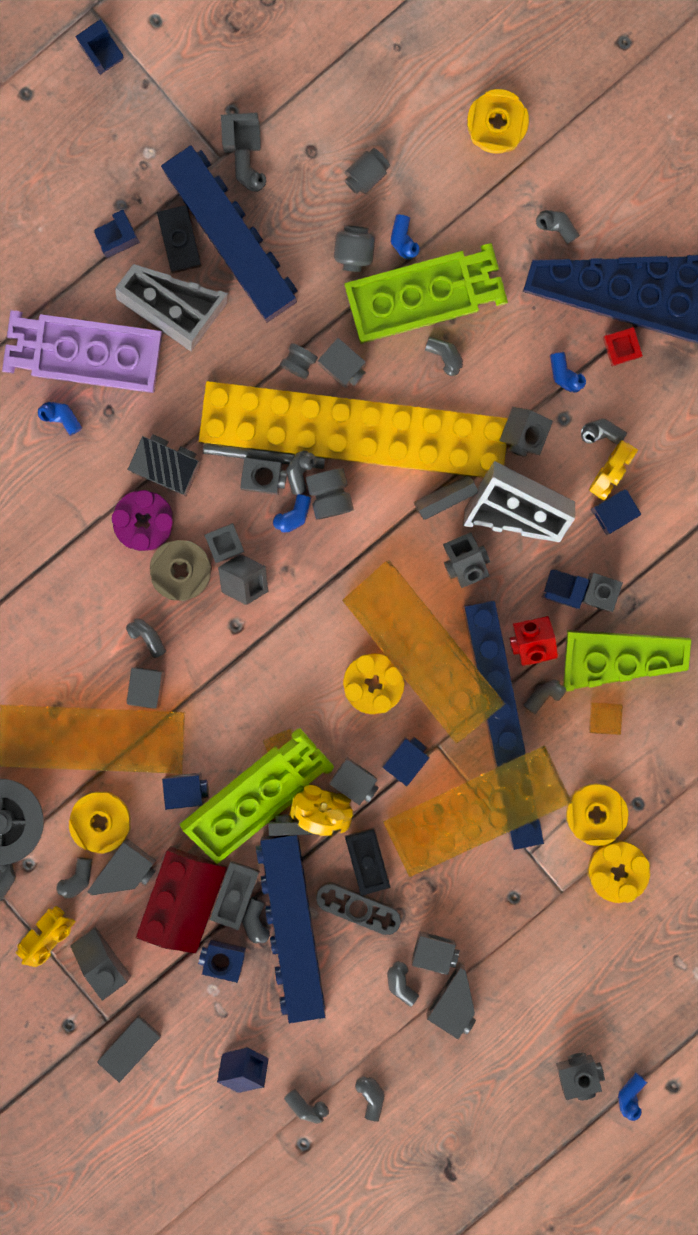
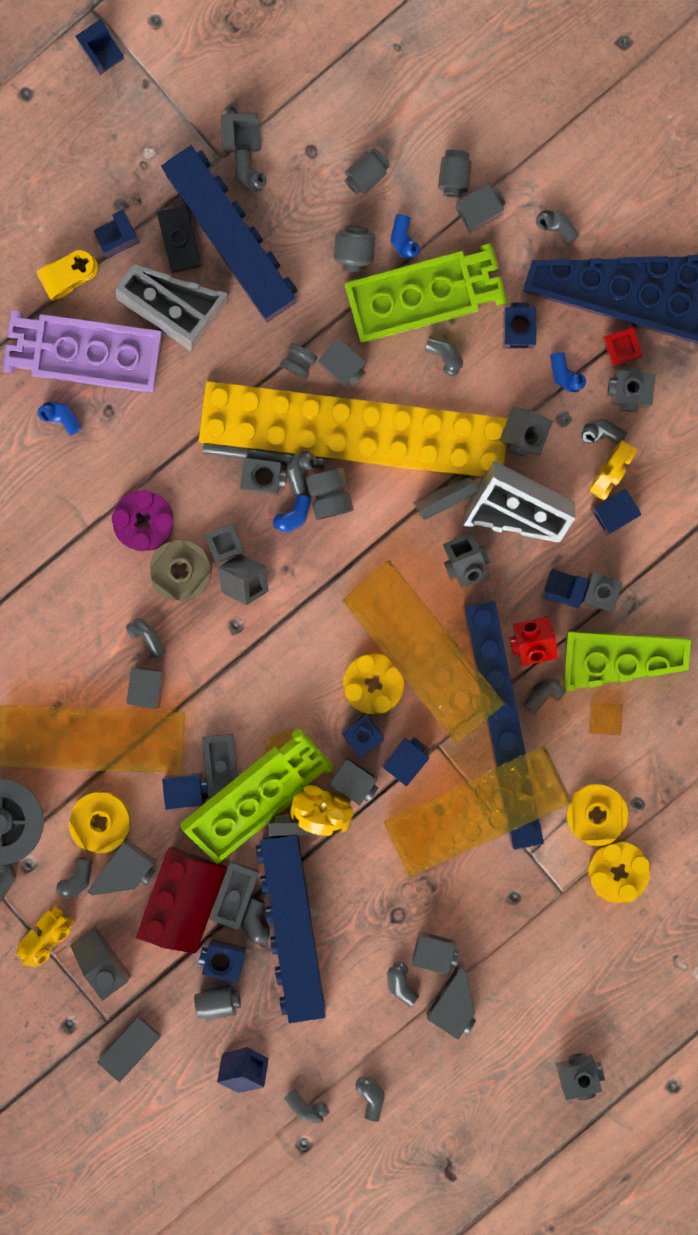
(63, 276): none -> yellow piece
(164, 465): brick -> none
(217, 1002): none -> dark grey brick
(219, 762): none -> dark grey plate
(363, 735): none -> dark blue brick
(367, 861): black plate -> none
(377, 923): dark grey beam -> none
(454, 173): none -> dark grey brick
(480, 207): none -> dark grey brick
(512, 111): yellow plate -> none
(514, 339): none -> dark blue brick
(628, 1097): blue arm -> none
(642, 386): none -> dark grey brick

